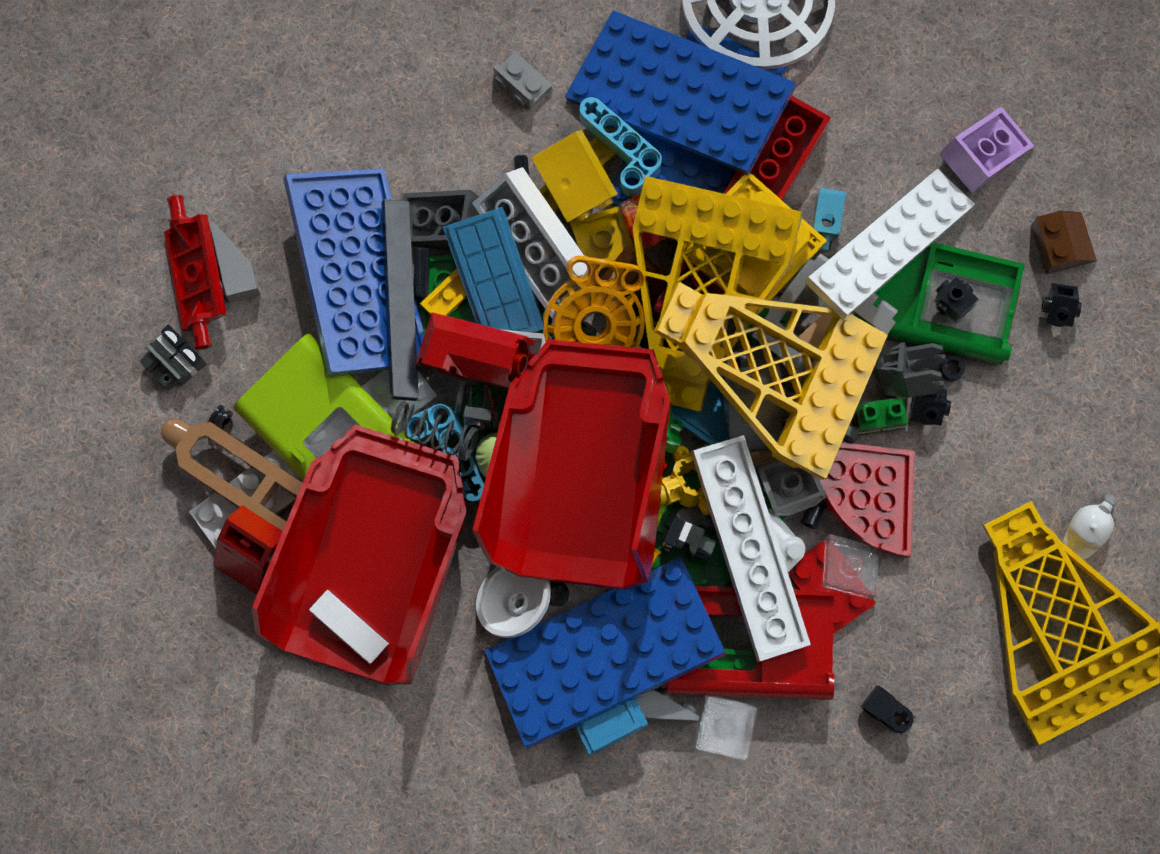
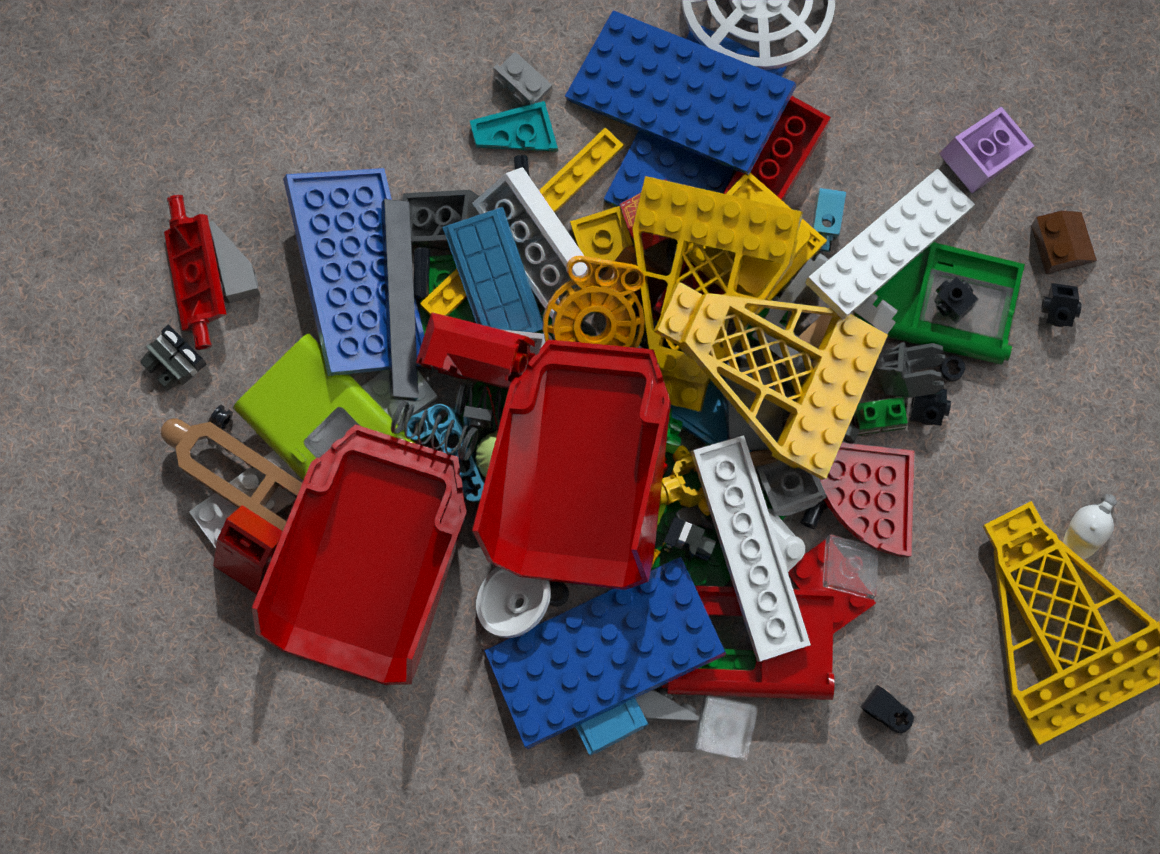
(348, 627): white tile -> none
(516, 129): none -> teal wing
(575, 177): yellow piece -> none
(616, 140): medium azure beam -> none

